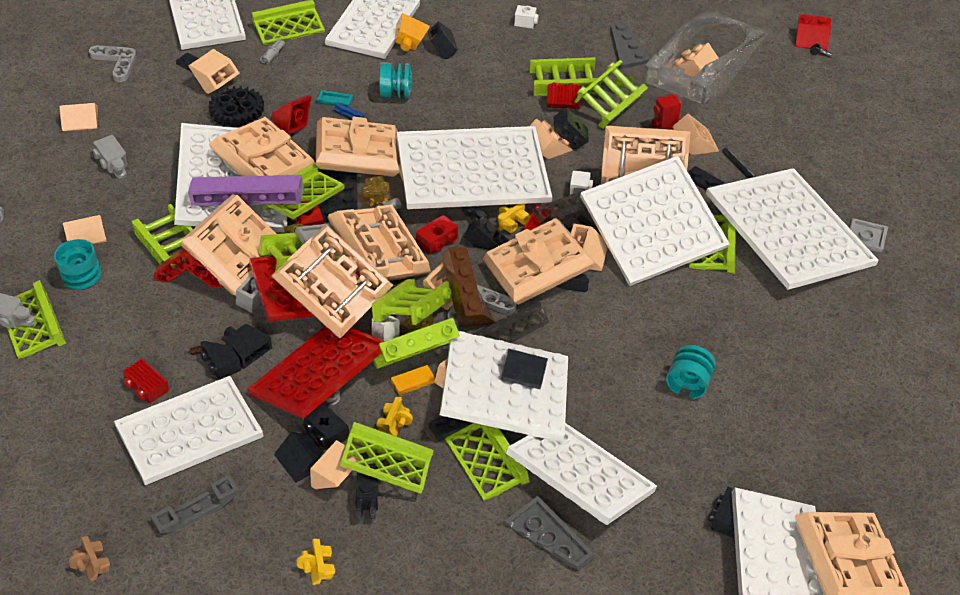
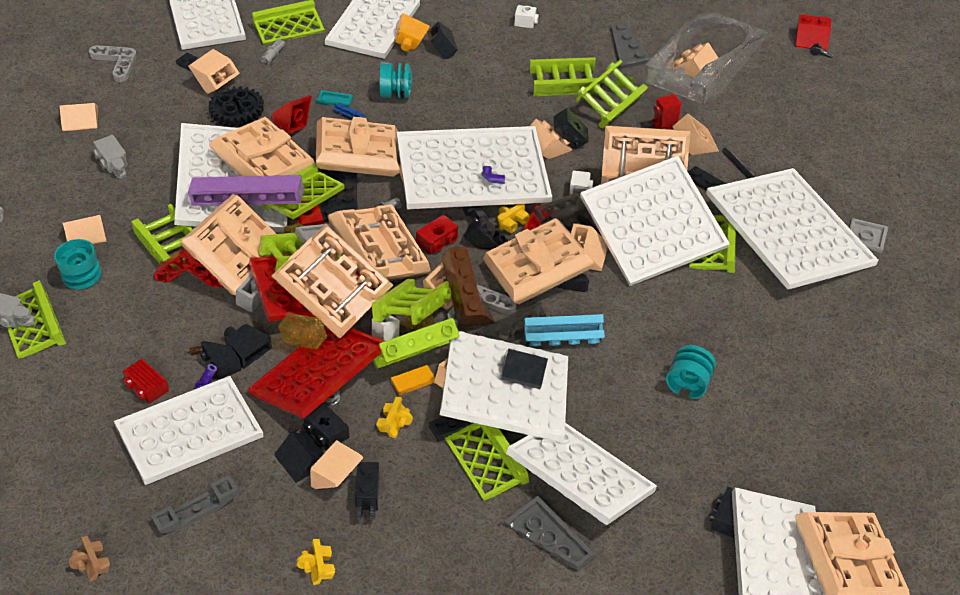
(206, 377): none -> dark purple arm
(302, 331): none -> clear yellow brick
(373, 187): clear yellow brick -> none
(390, 447): lime fence -> none
(490, 177): none -> dark purple arm
(563, 96): red brick -> none
(563, 329): none -> medium azure brick

